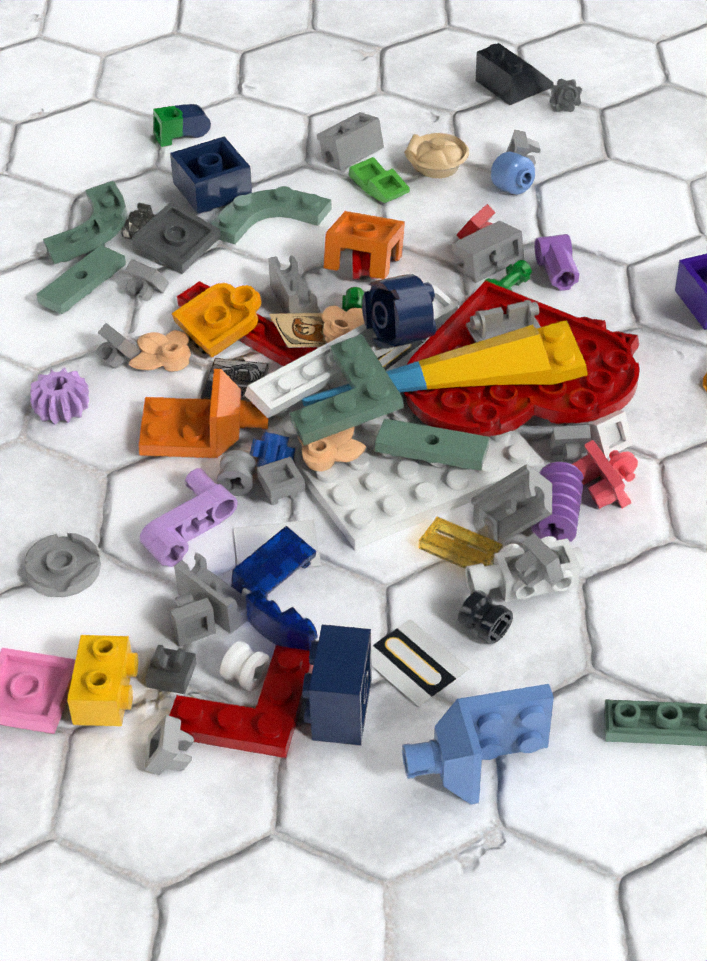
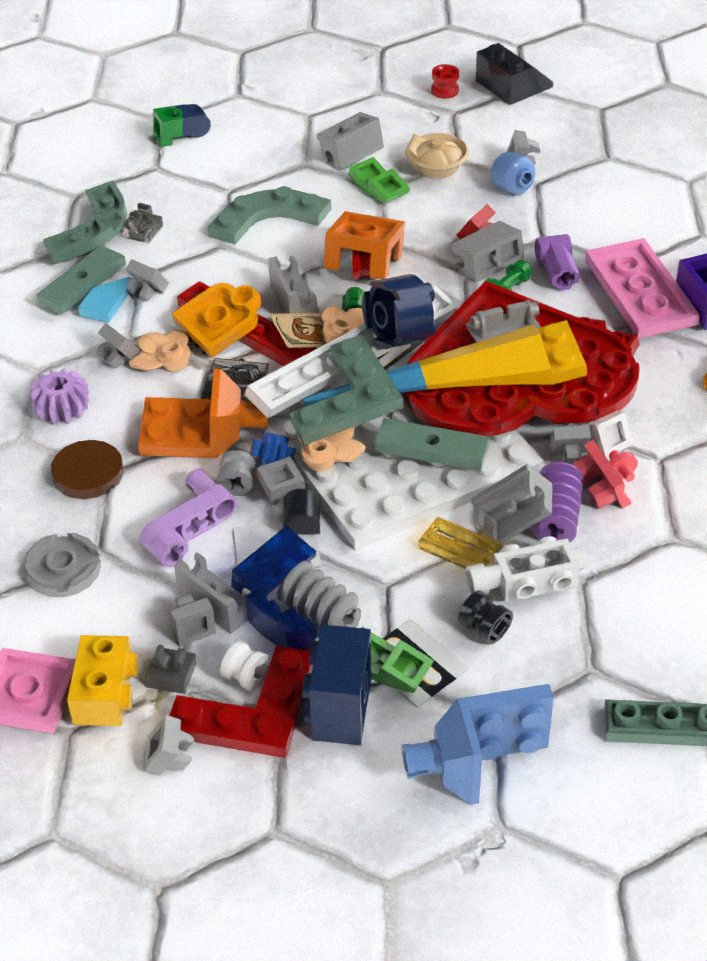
(87, 469): none -> reddish brown tile
(104, 300): none -> medium azure tile
(176, 237): dark grey plate -> none
(210, 174): dark blue brick -> none
(302, 511): none -> black brick
(319, 597): none -> light grey piece
(398, 665): none -> bright green slope
(445, 81): none -> red wheel
(538, 563): light grey tile -> none
(565, 95): dark grey plant -> none
(641, 288): none -> bright pink plate

